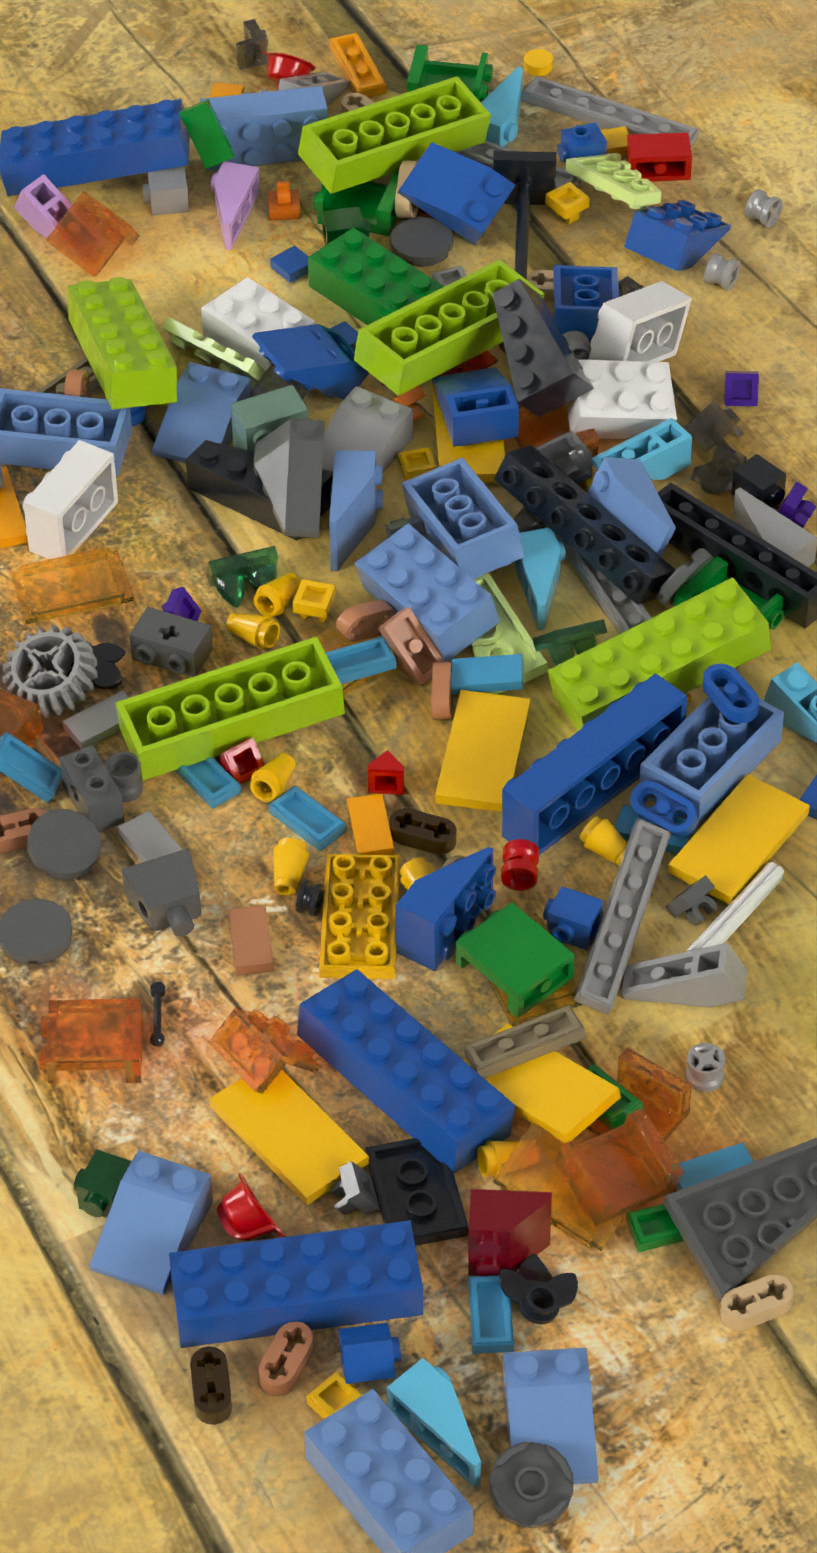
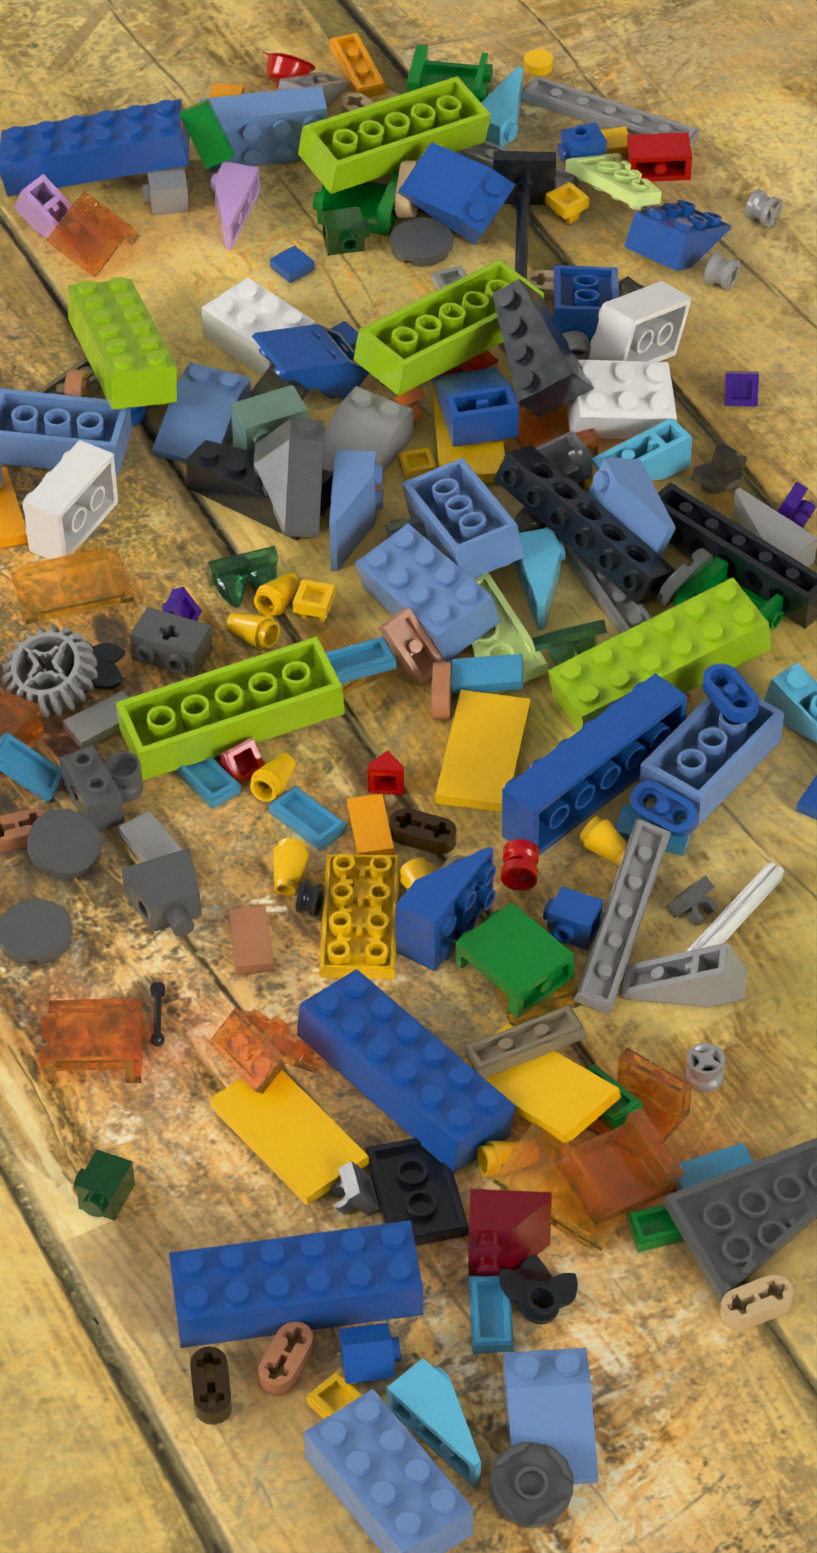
(151, 1216): medium blue slope -> none
(209, 350): yellowish green wing -> none
(243, 1215): red piece -> none
(250, 50): clear smoke bracket -> none
(283, 203): orange tile -> none
(364, 620): nougat beam -> none
(366, 277): green brick -> none
(713, 425): clear smoke bracket -> none
(739, 838): yellow tile -> none
(760, 480): black brick -> none

